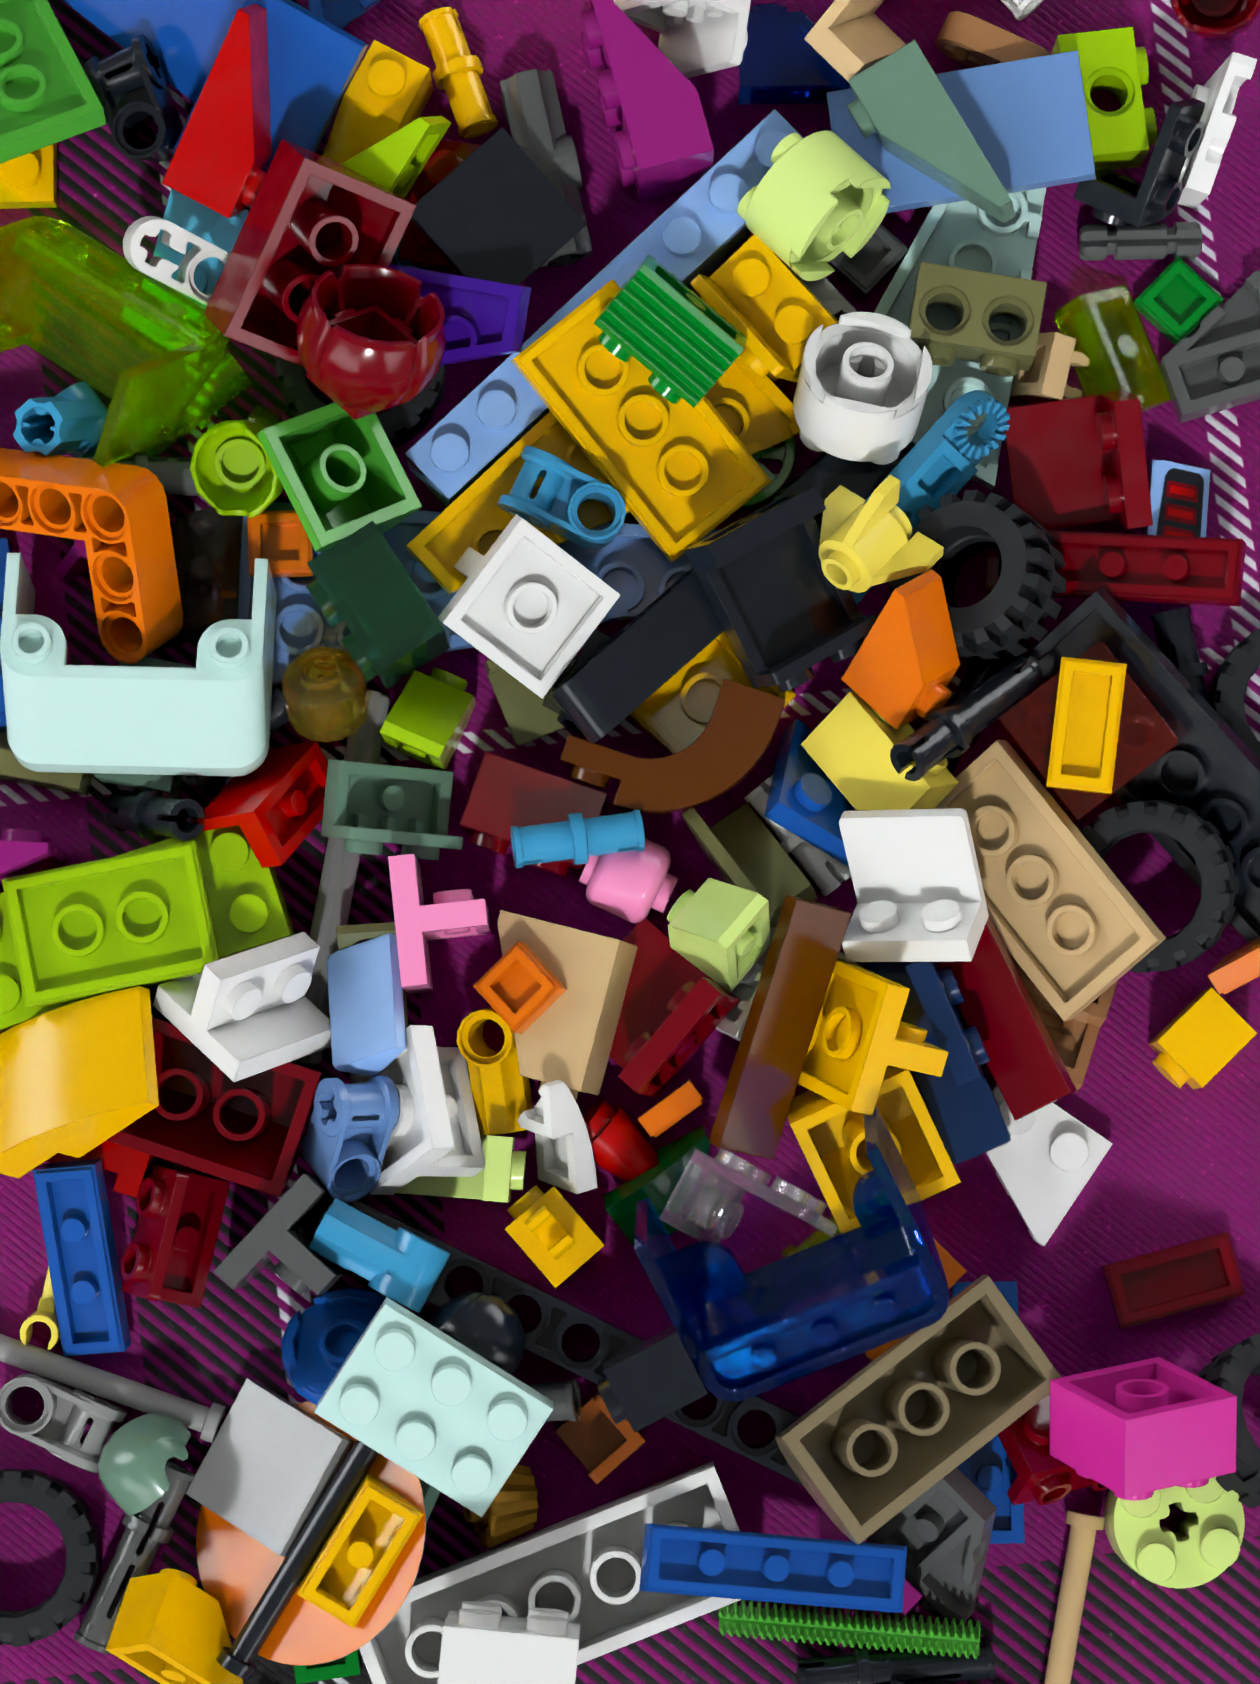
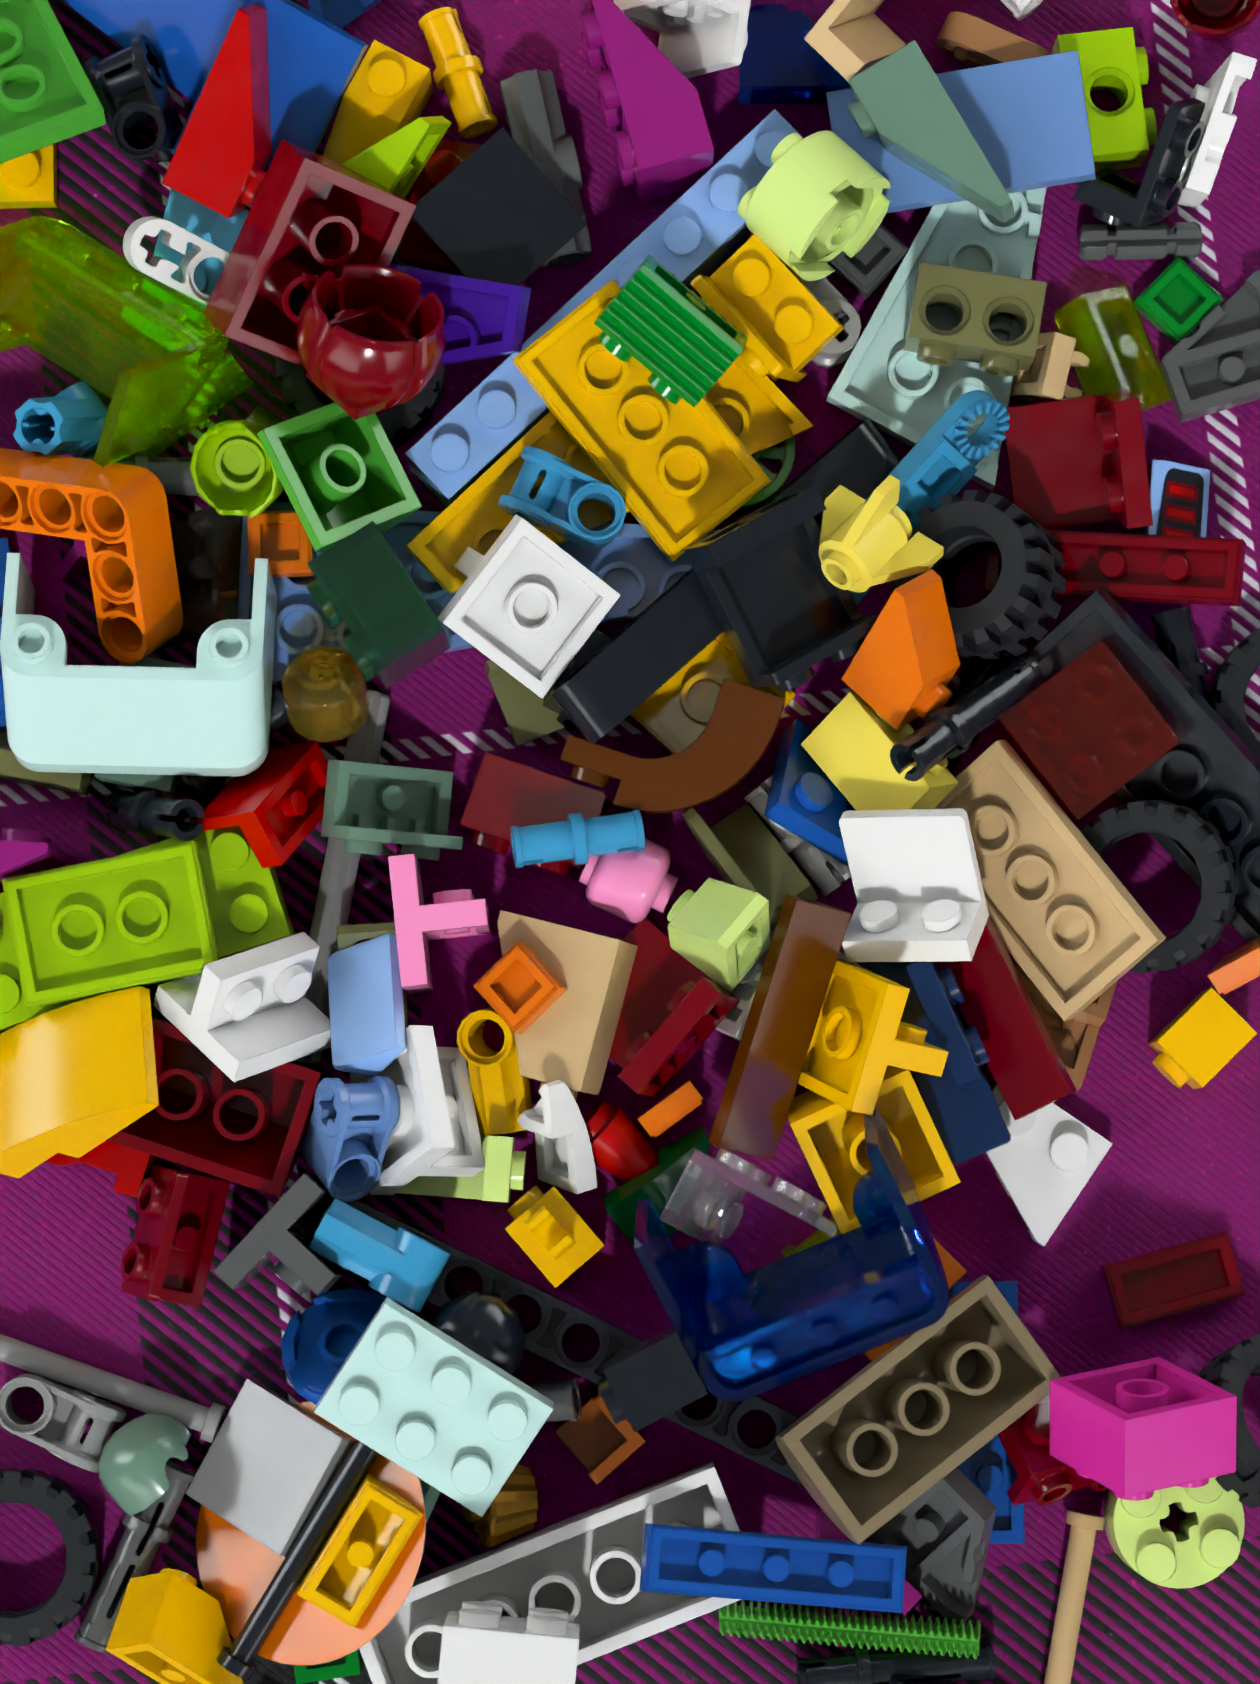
(45, 1313): light yellow hand -> none
(82, 1257): blue tile -> none
(429, 718): lime slope -> none
(861, 388): white brick -> none
(1086, 725): yellow tile -> none

